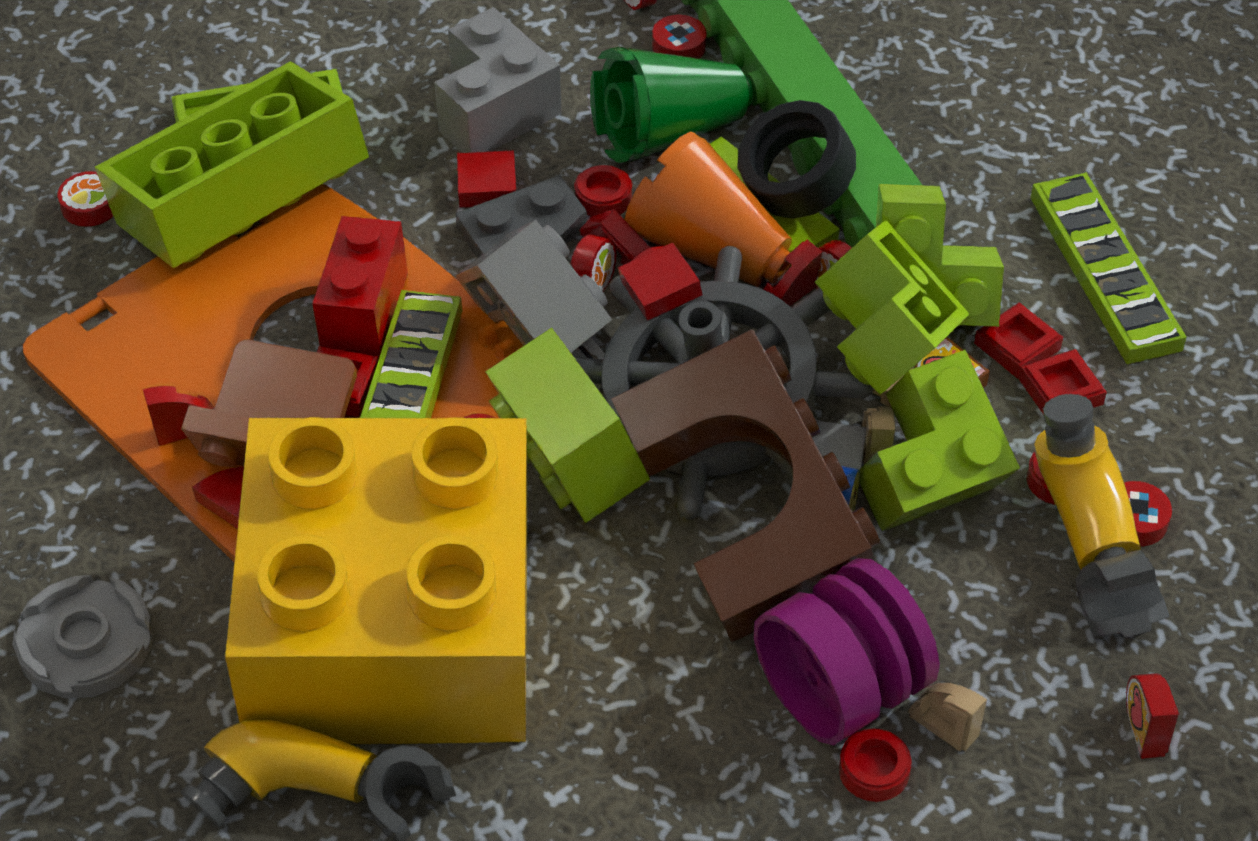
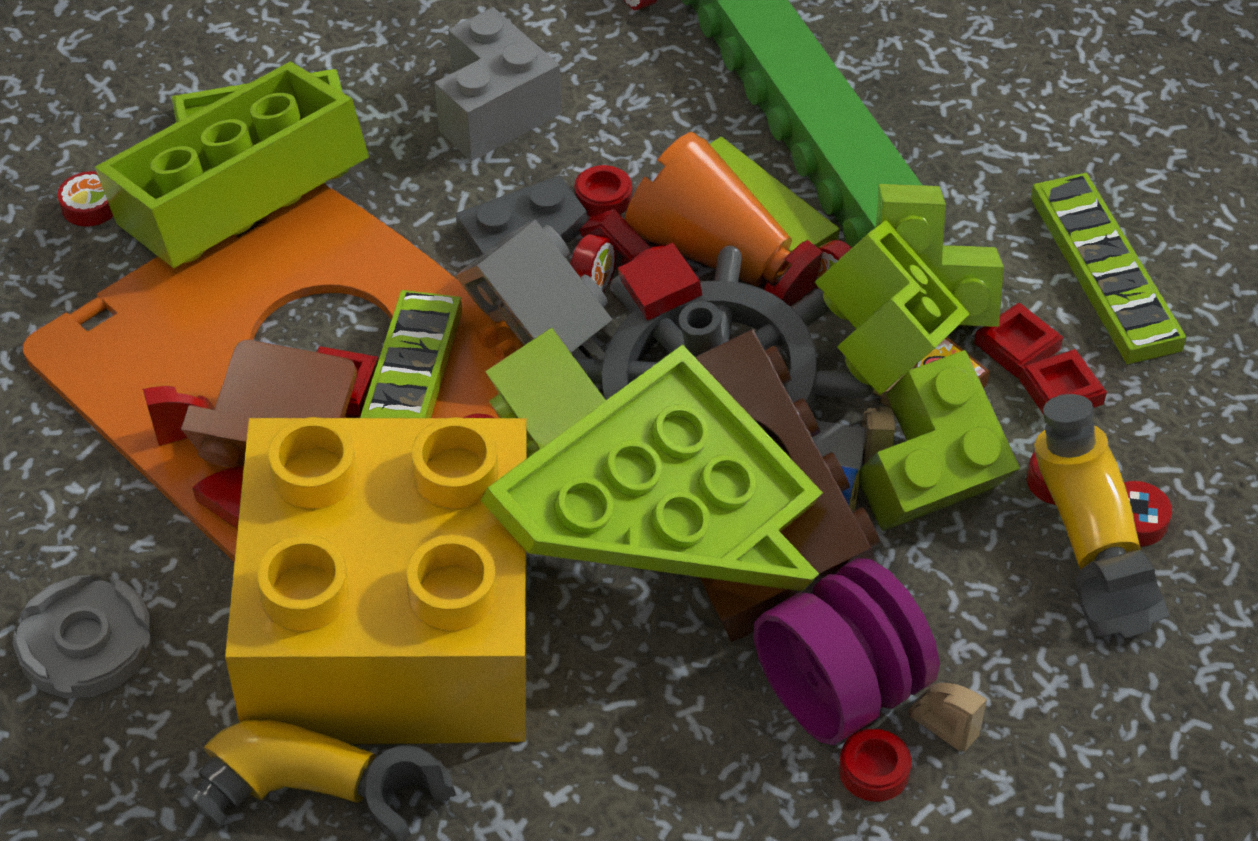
(360, 285): red brick -> none
(485, 176): red tile -> none
(657, 97): green cone -> none
(663, 483): none -> lime wing
(679, 36): red tile -> none
(781, 128): black tyre -> none
(1151, 713): red tile -> none

